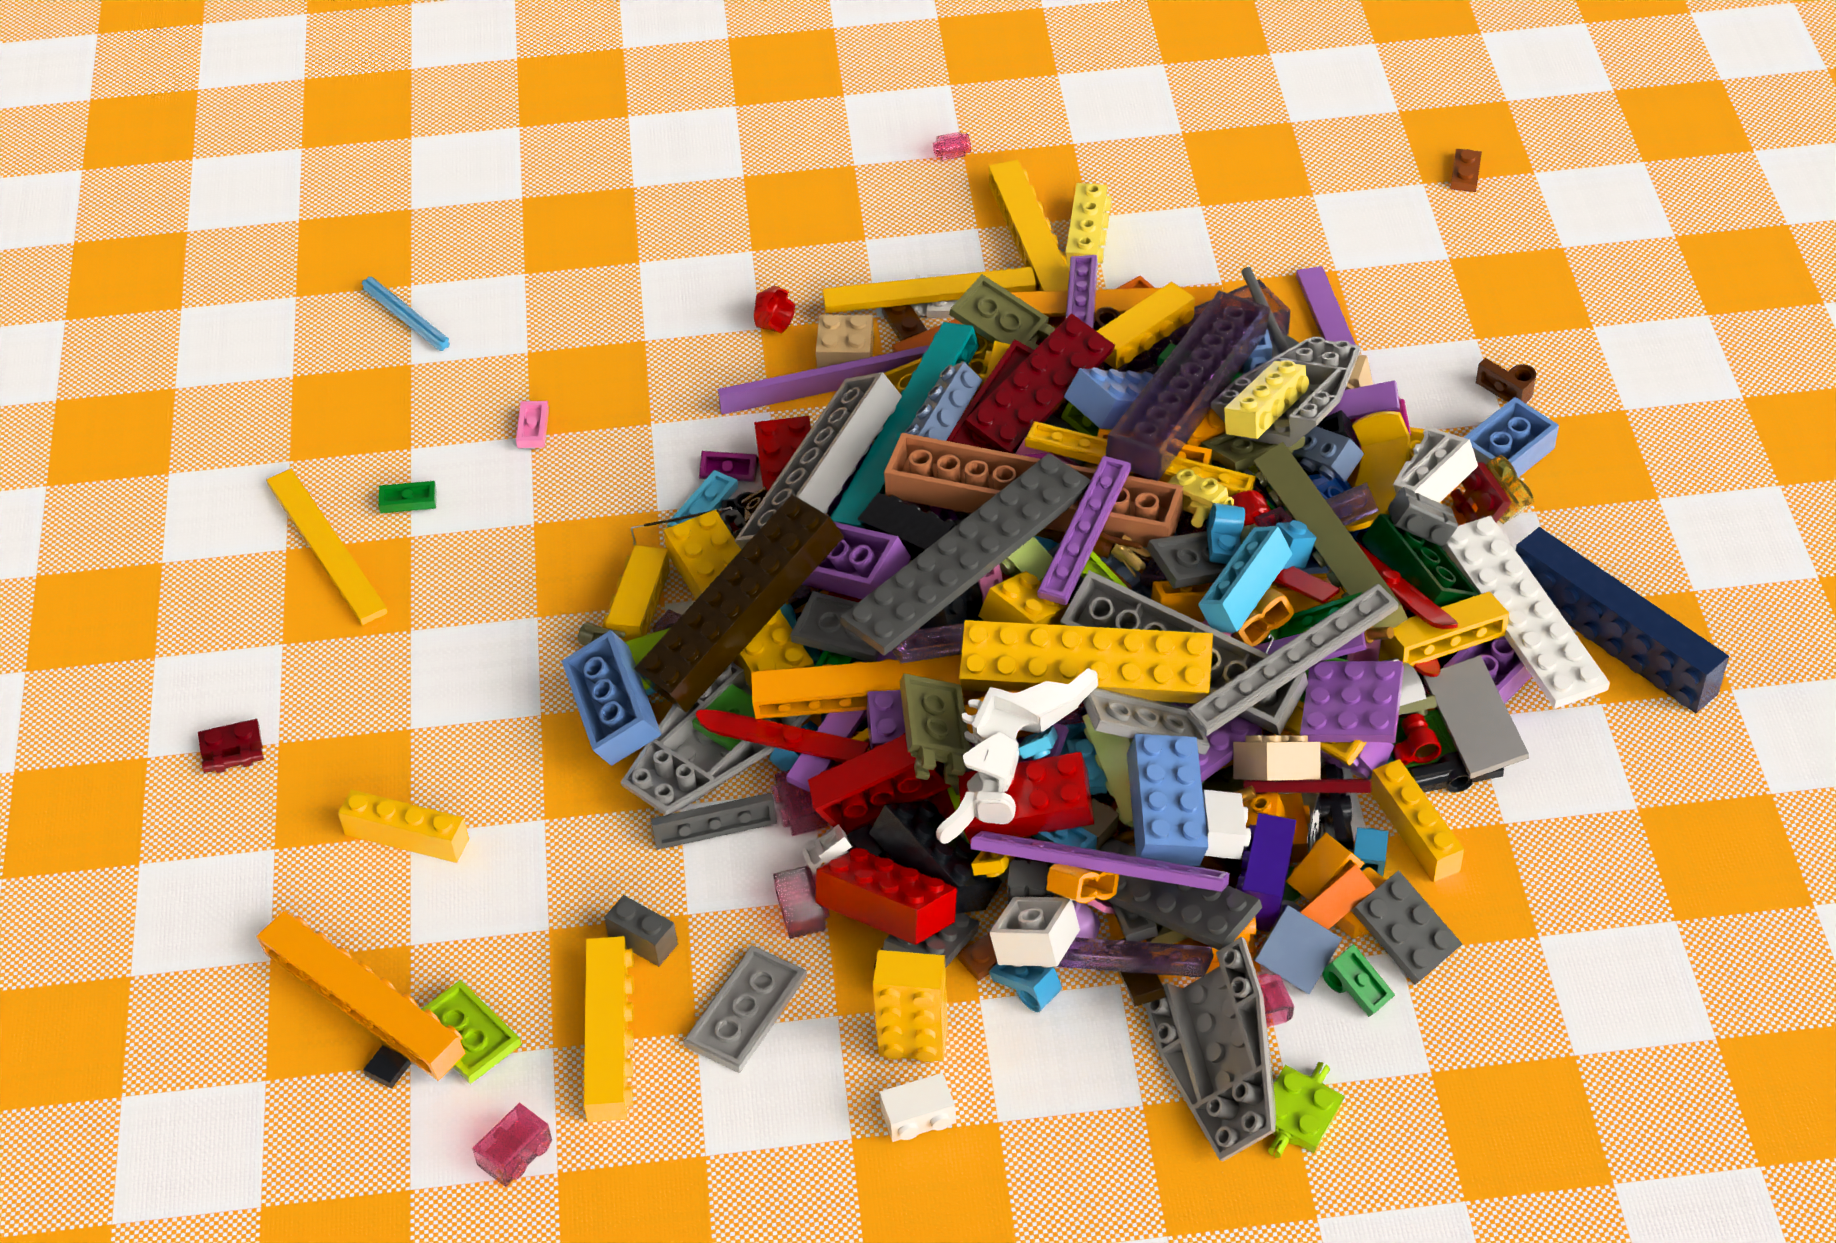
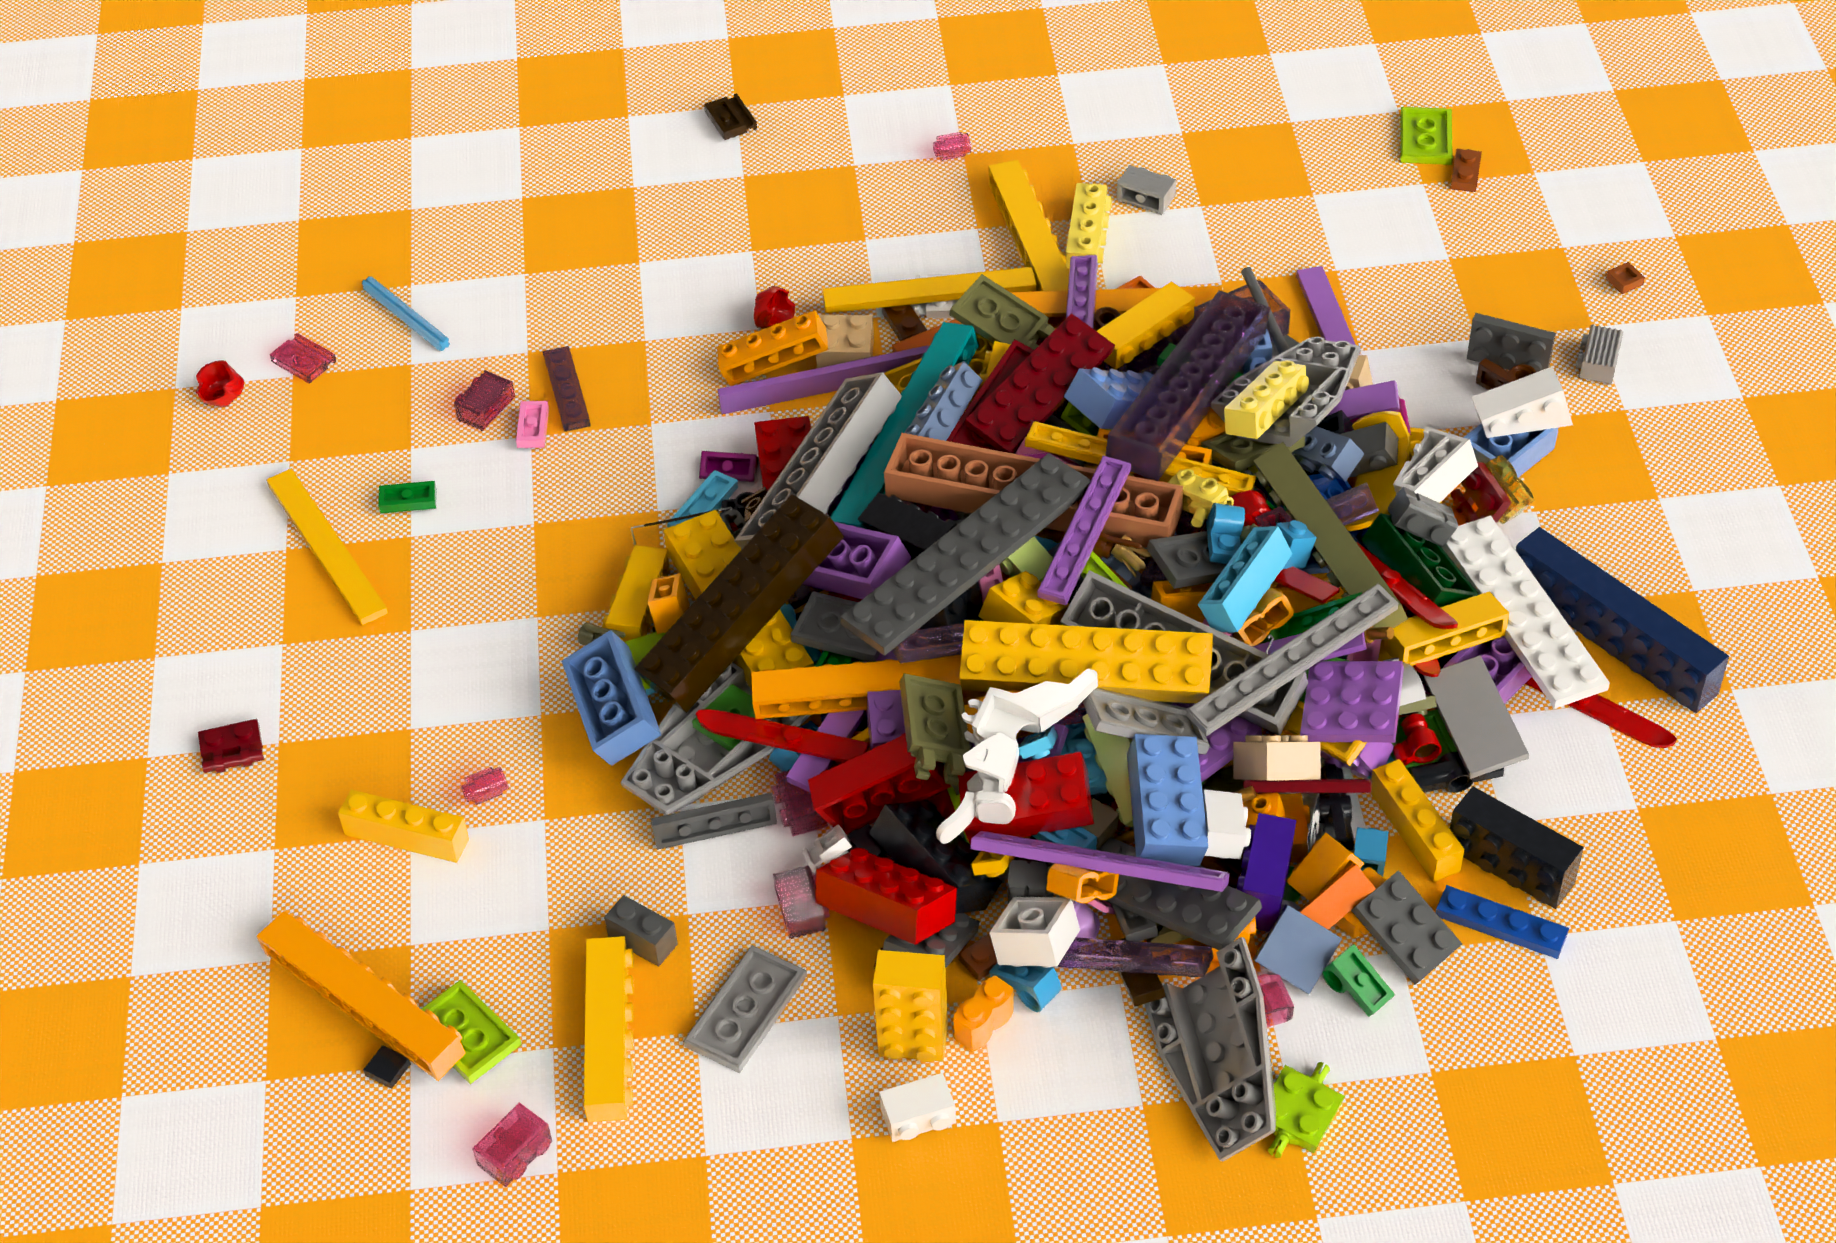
(219, 384): none -> red hair
(302, 358): none -> clear pink plate
(484, 400): none -> clear pink brick
(484, 785): none -> clear pink brick
(566, 389): none -> plate
(667, 601): none -> light orange brick
(730, 116): none -> dark brown plate
(772, 348): none -> light orange brick
(983, 1013): none -> light orange brick
(1146, 189): none -> light grey brick
(1378, 445): none -> dark grey brick
(1426, 135): none -> lime tile
(1502, 922): none -> blue plate
(1509, 343): none -> dark grey plate
(1516, 847): none -> black brick
(1523, 405): none -> white wedge
(1600, 354): none -> light grey brick
(1621, 719): none -> red piece
(1625, 278): none -> dark orange plate

